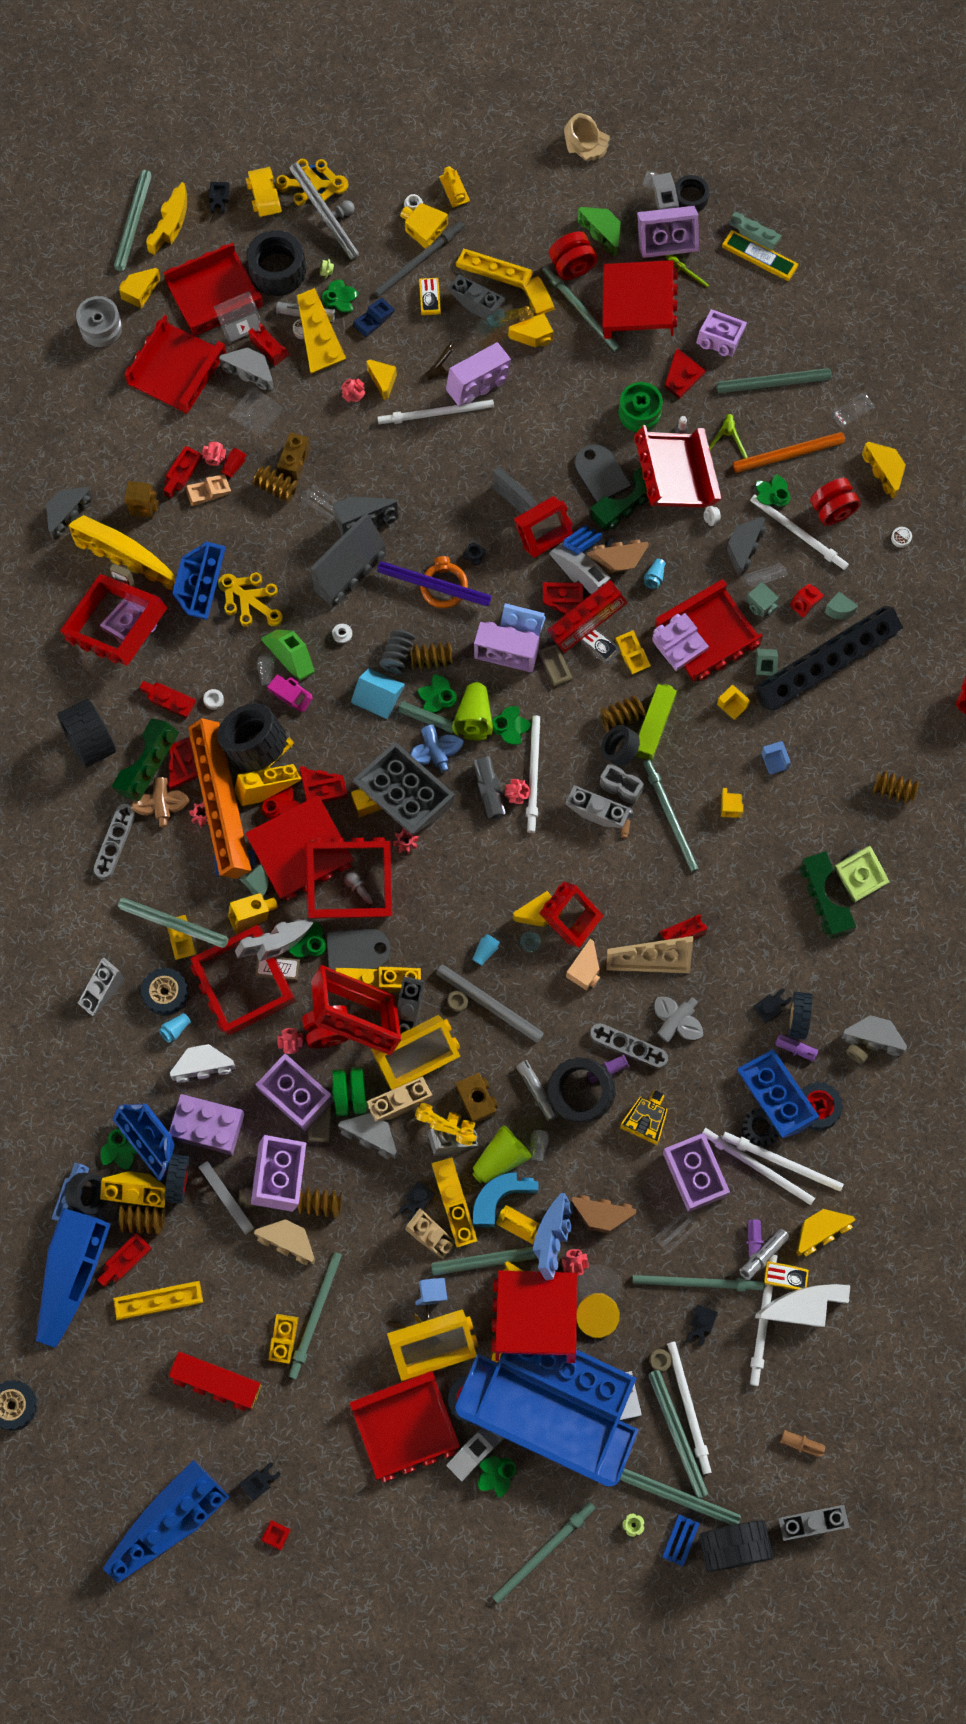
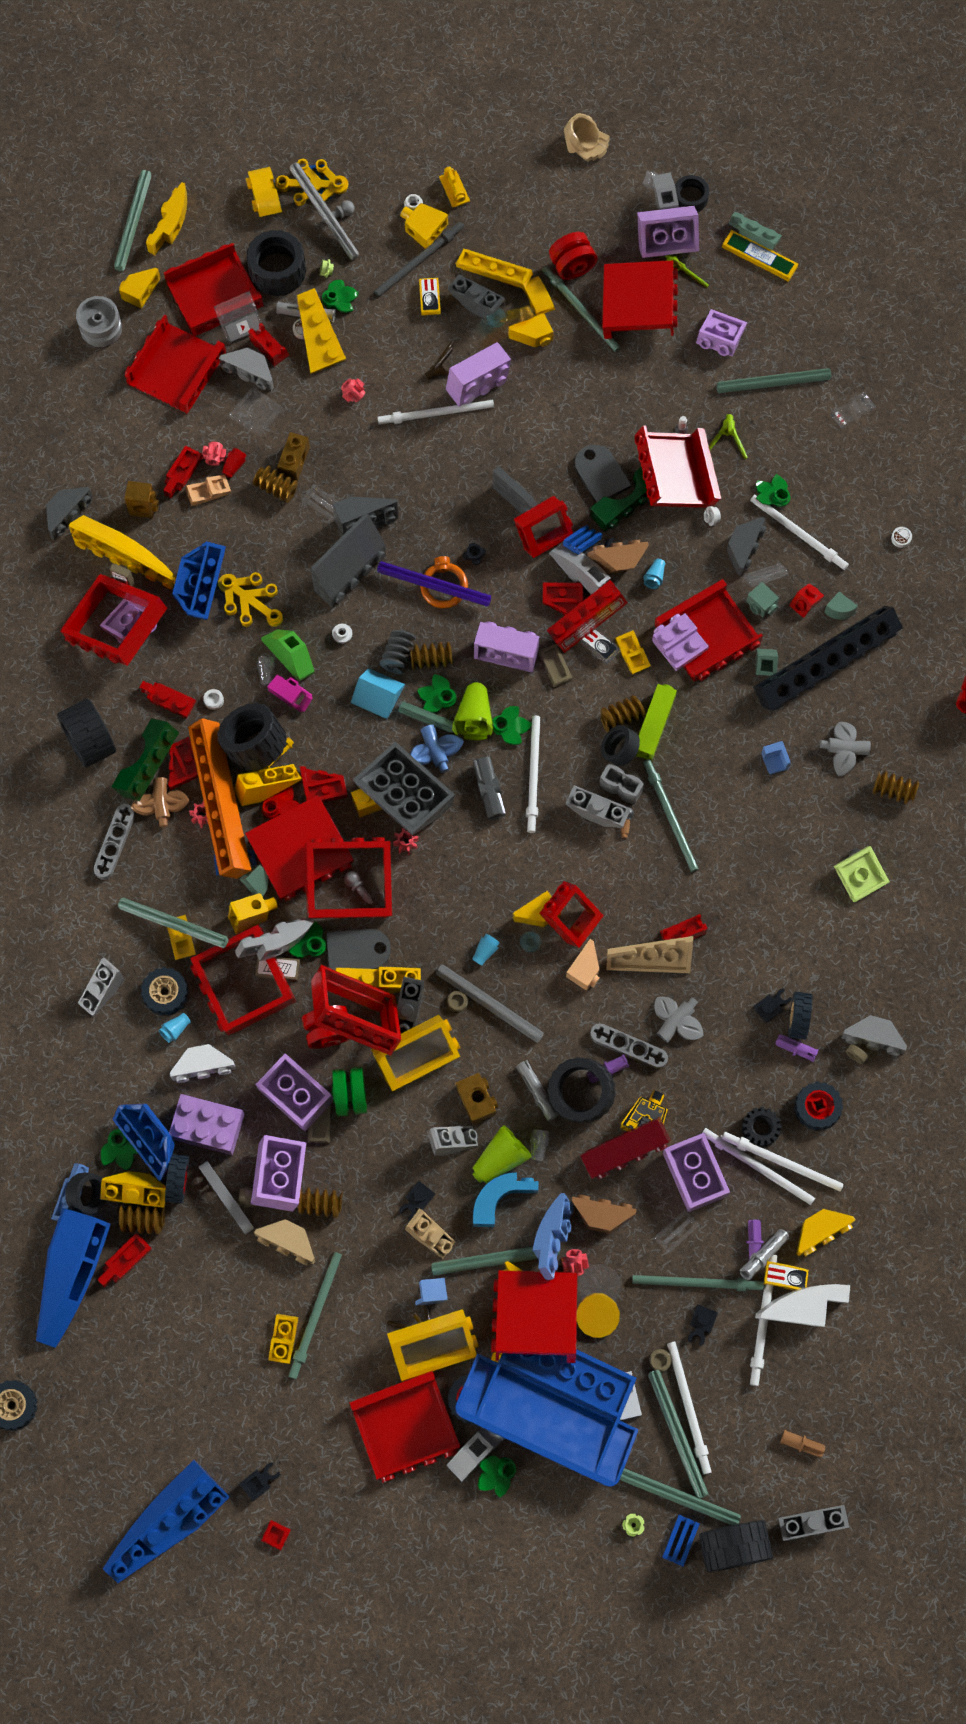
(158, 1300): yellow tile -> none
(215, 1380): red brick -> none
(219, 195): black plate -> none
(290, 1041): coral gear -> none
(370, 1134): light grey slope -> none
(374, 317): dark blue slope -> none
(383, 376): yellow slope -> none
(399, 1100): tan slope -> none
(454, 1202): yellow slope -> none
(463, 1136): yellow plant -> none
(516, 791): coral gear -> none
(518, 1224): yellow hinge -> none
(522, 619): light blue bracket -> none
(576, 1520): sand green bar -> none
(602, 227): bright green slope -> none
(625, 1147): none -> dark red brick
(640, 406): green wheel -> none
(682, 374): red wing -> none
(731, 804): yellow panel -> none
(733, 702): yellow panel -> none
(778, 1094): blue slope -> none
(788, 452): orange axle -> none
(835, 501): red wheel -> none
(836, 919): dark green arch -> none
(845, 747): none -> light grey plant
(886, 466): yellow slope -> none

